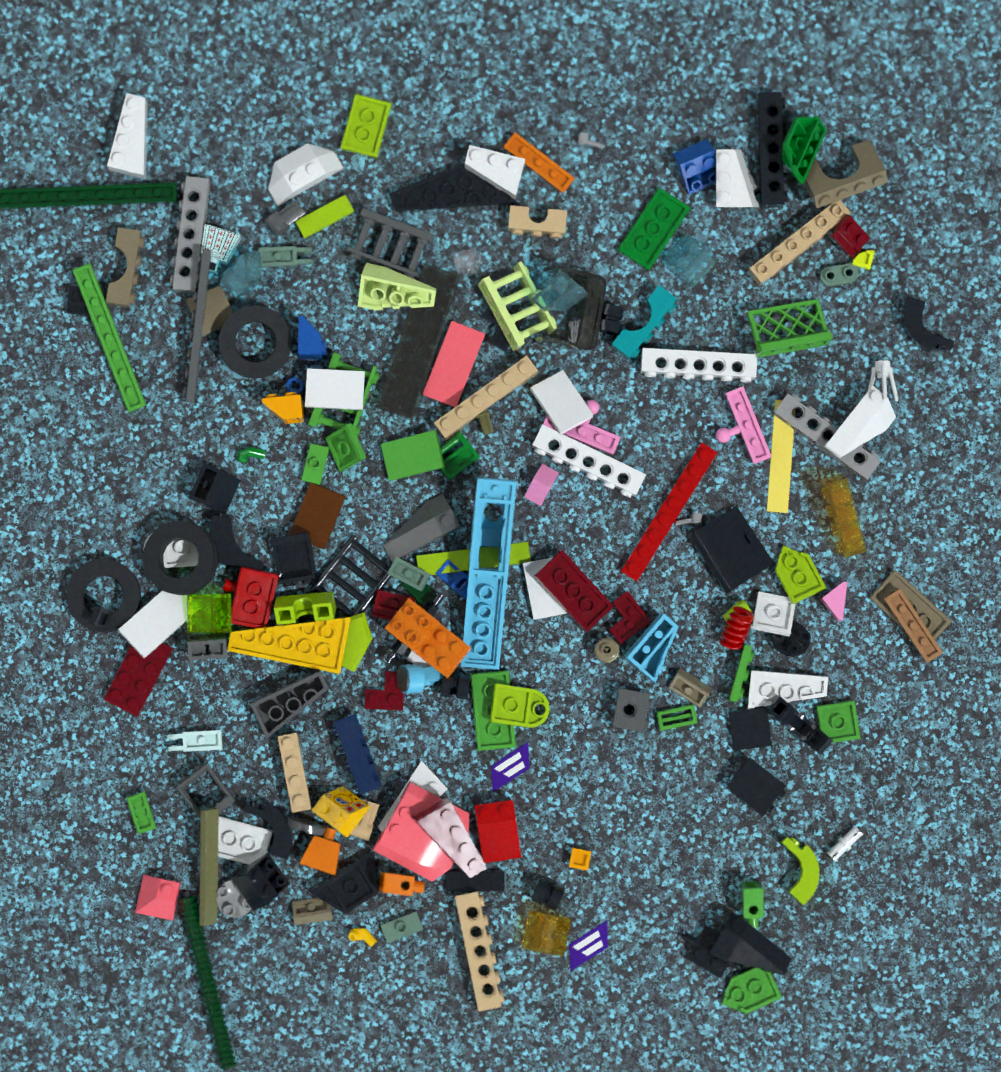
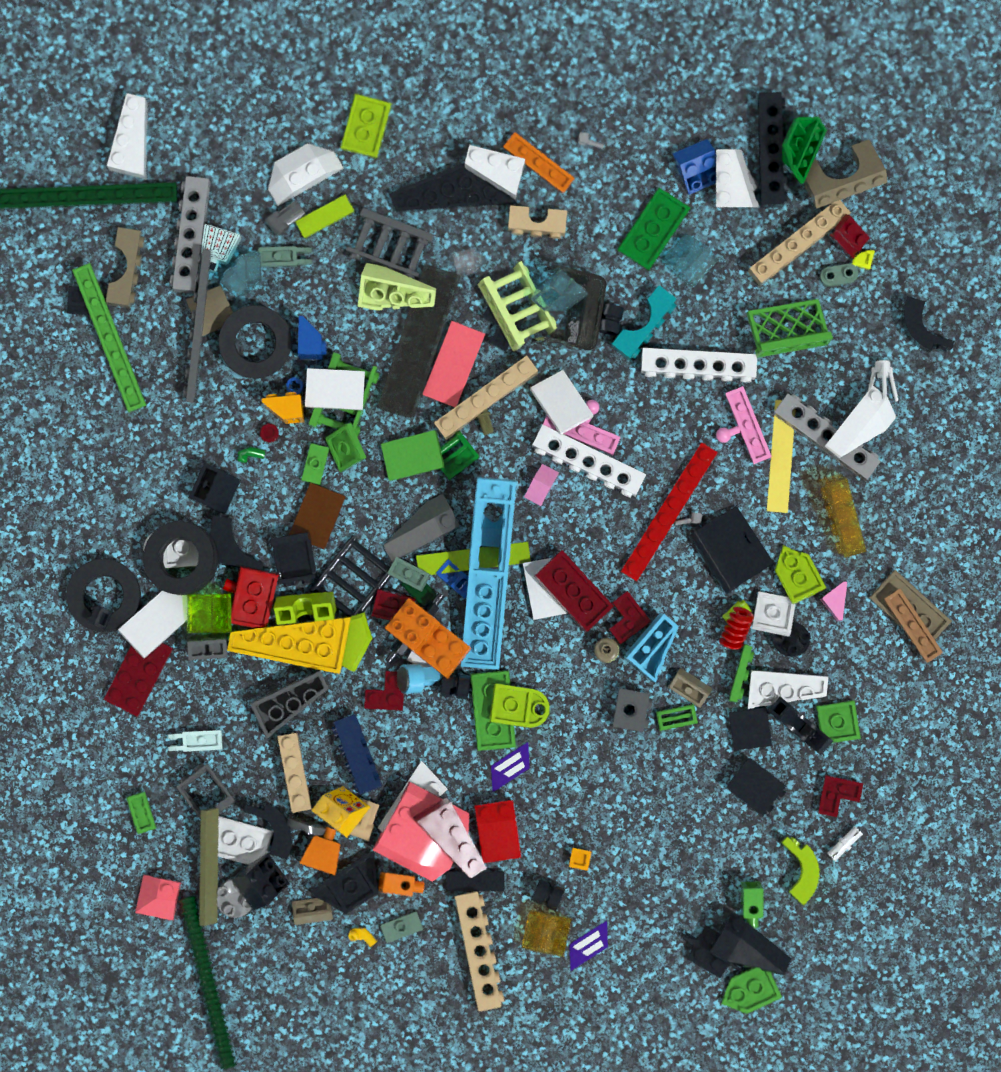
(269, 433): none -> dark red tile
(836, 789): none -> dark red plate

